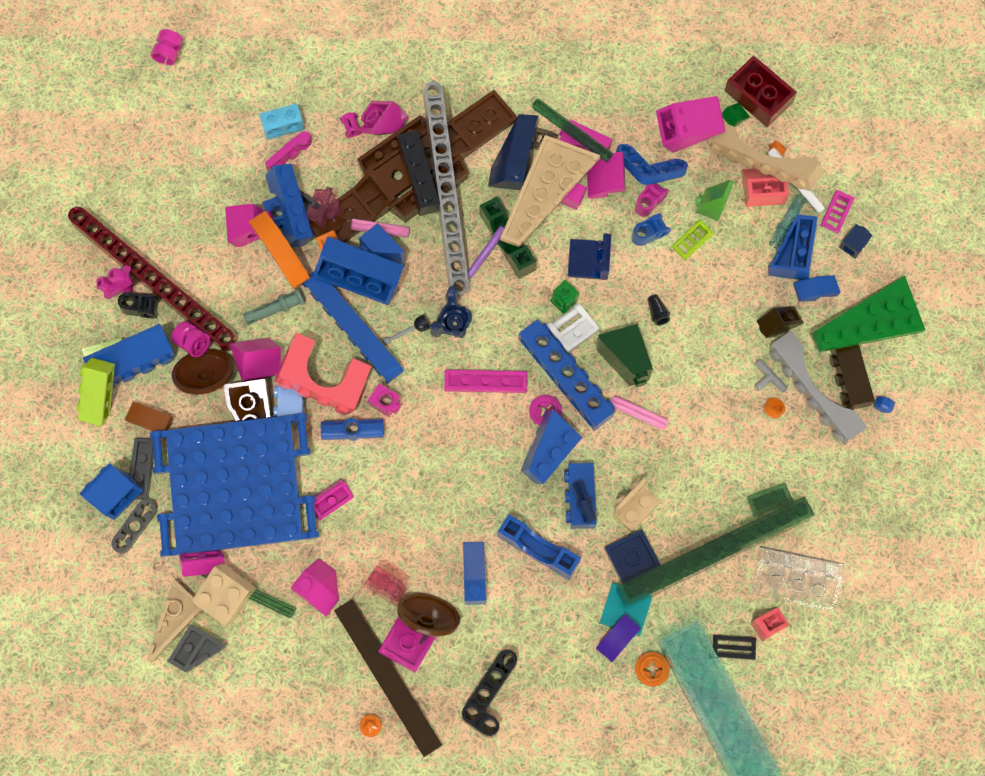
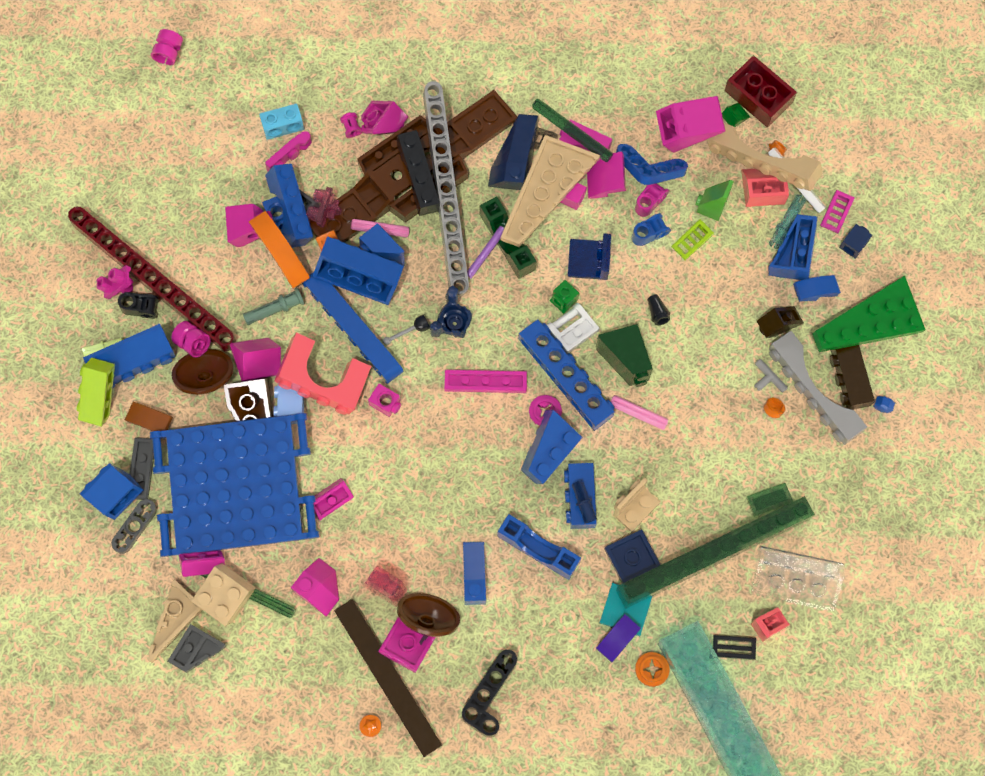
(338, 429): blue piece -> none

